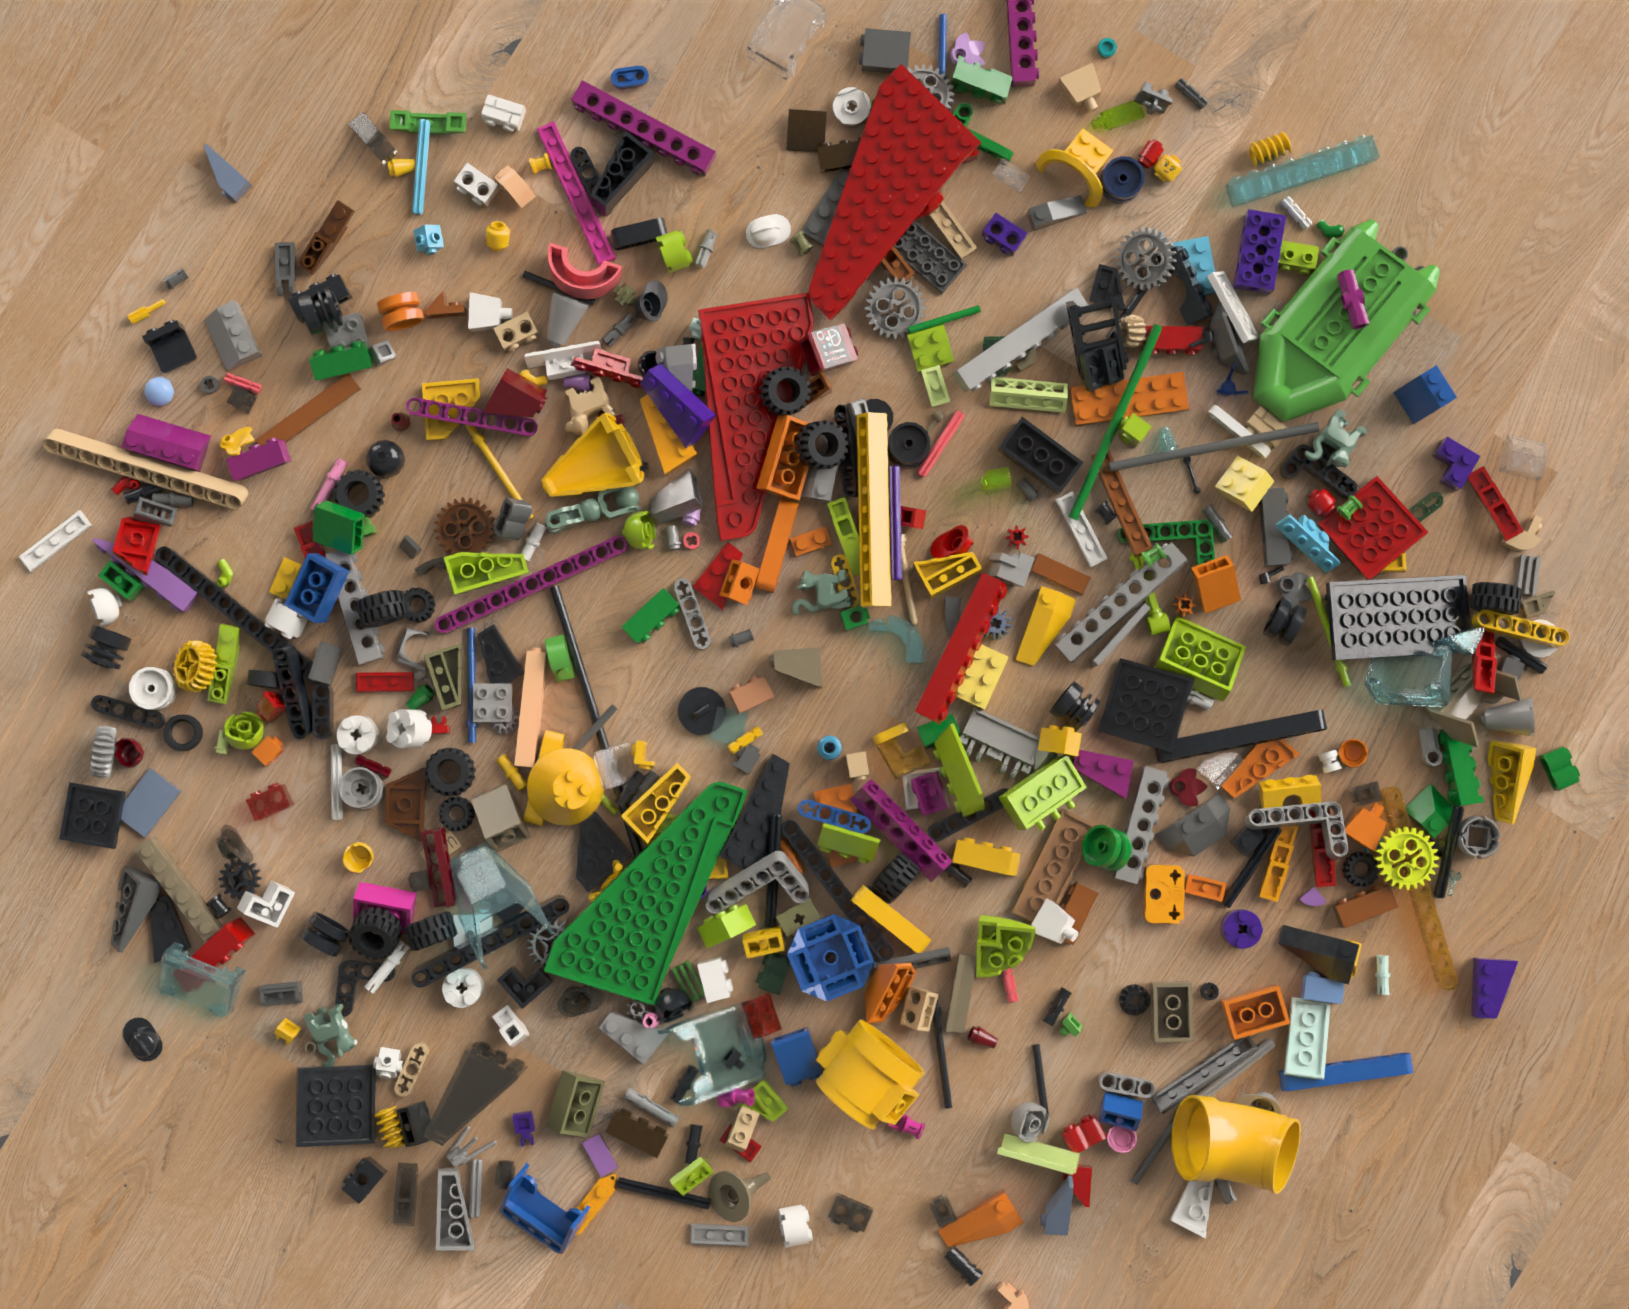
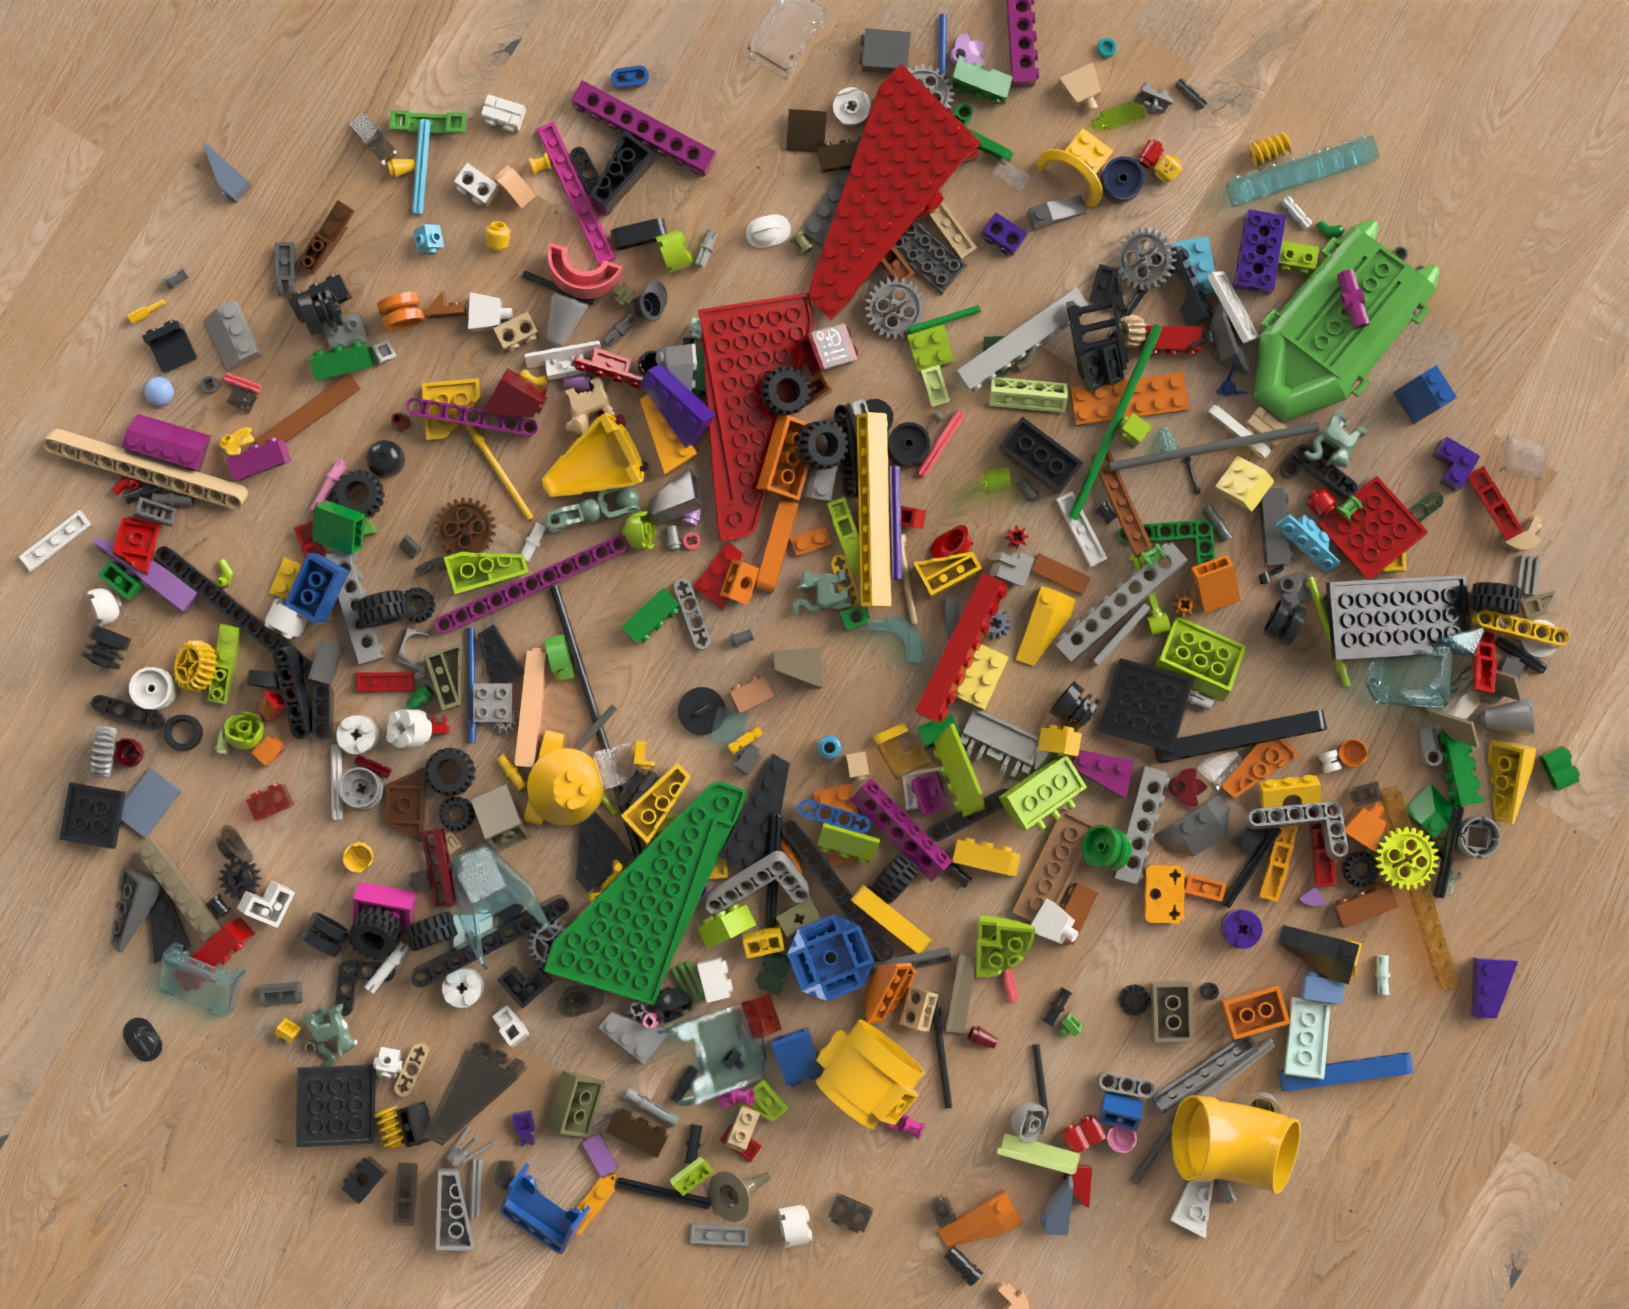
(512, 518): dark grey brick -> none

